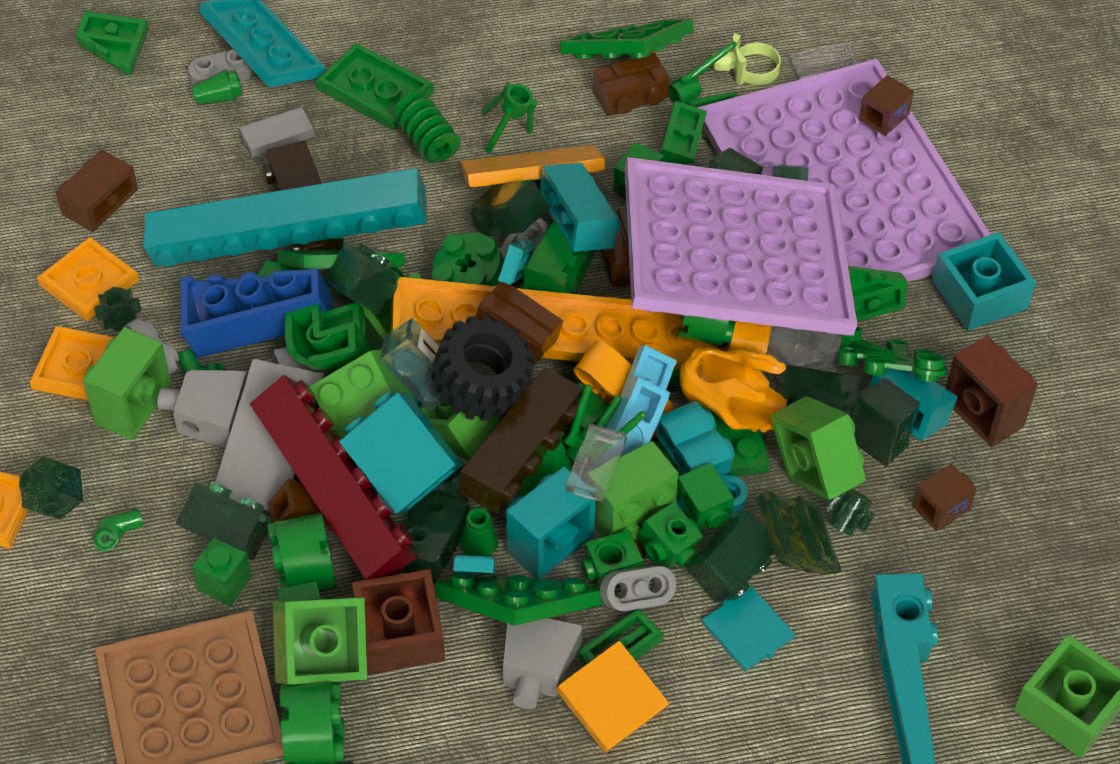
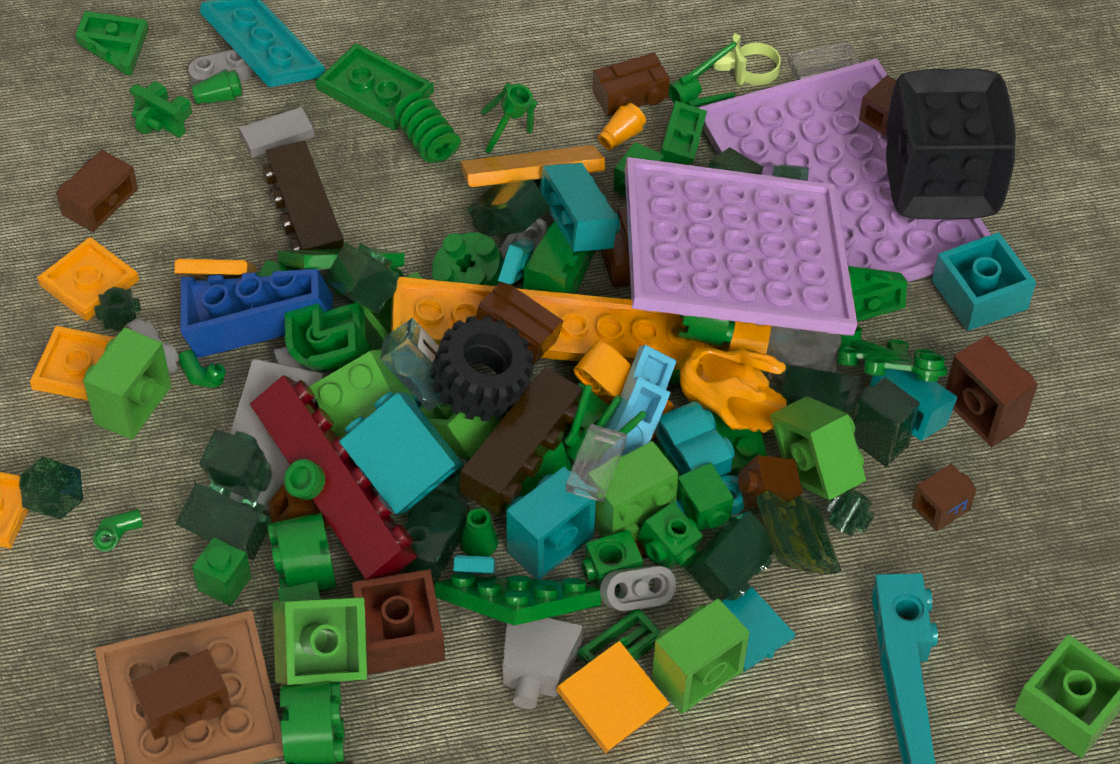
(156, 113): none -> green hips
(181, 694): none -> reddish brown brick
(204, 267): none -> light orange tile
(205, 404): light grey torso -> none
(237, 464): none -> clear green brick
(286, 218): teal brick -> none
(304, 479): none -> green tile
(622, 126): none -> light orange cone
(628, 39): green plate -> none
(699, 655): none -> bright green brick
(770, 474): none -> reddish brown brick
(950, 144): none -> black piece

